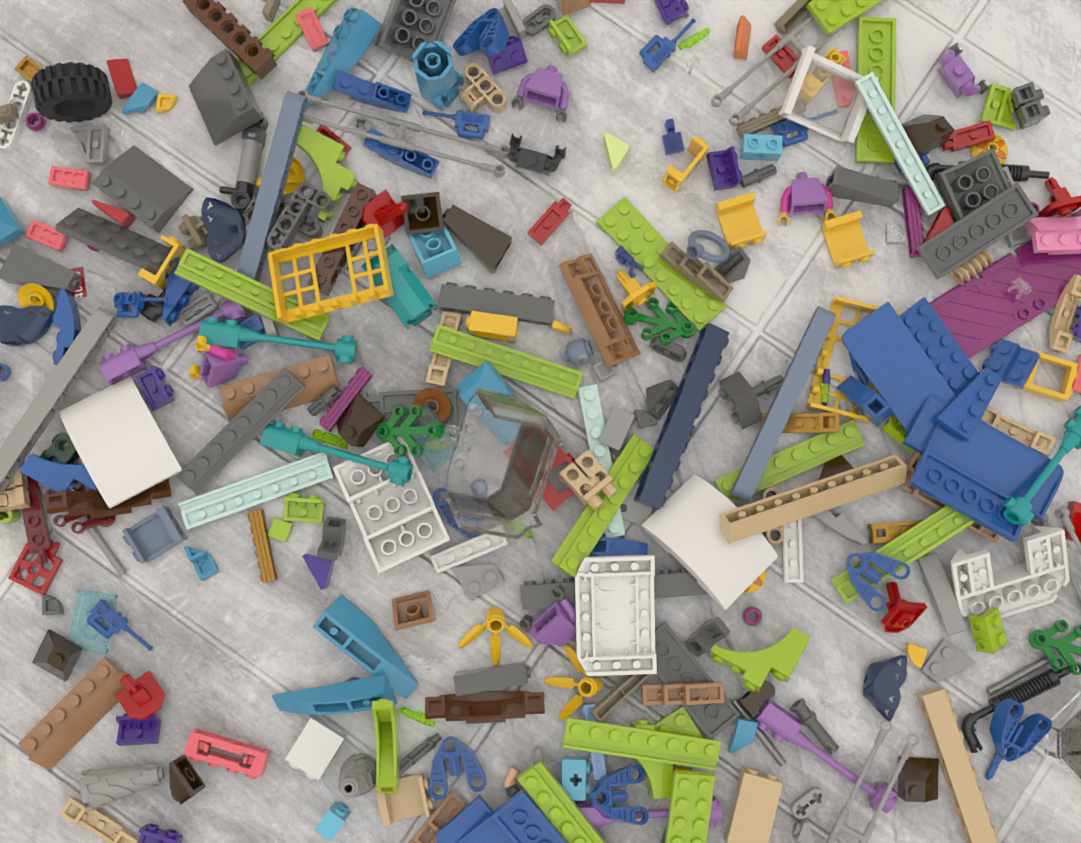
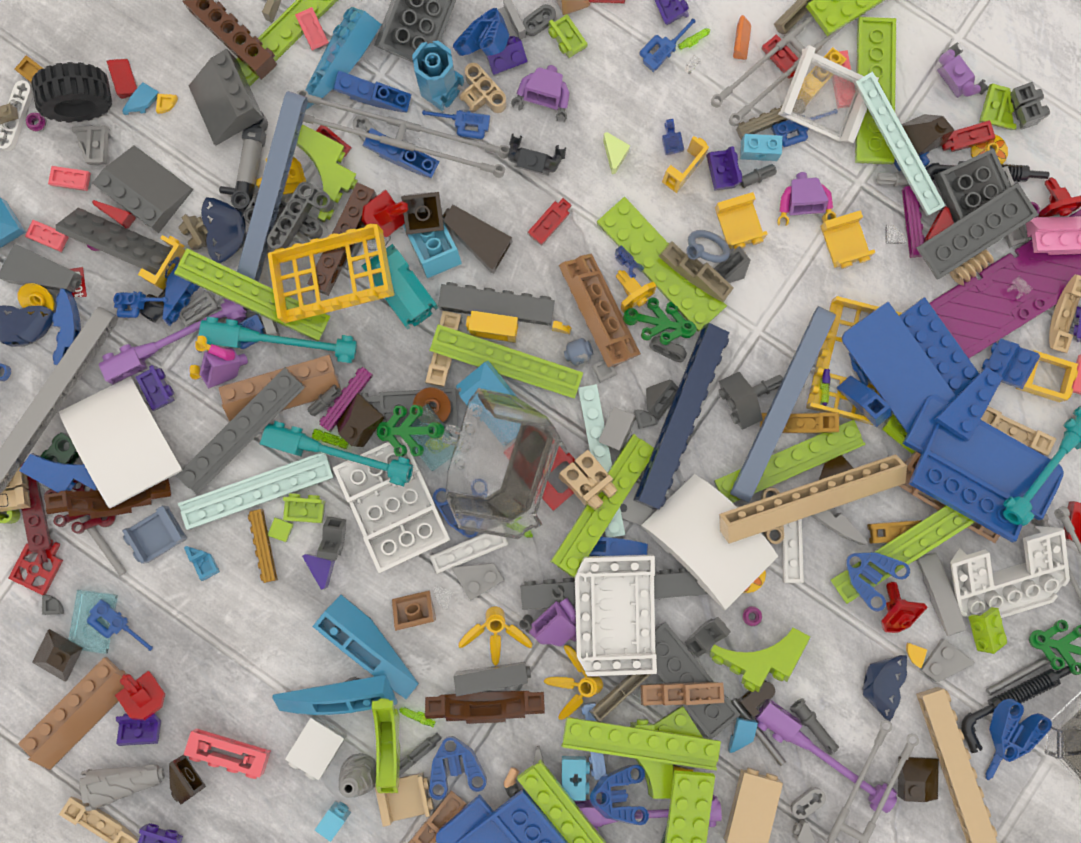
(862, 187): dark grey slope -> none

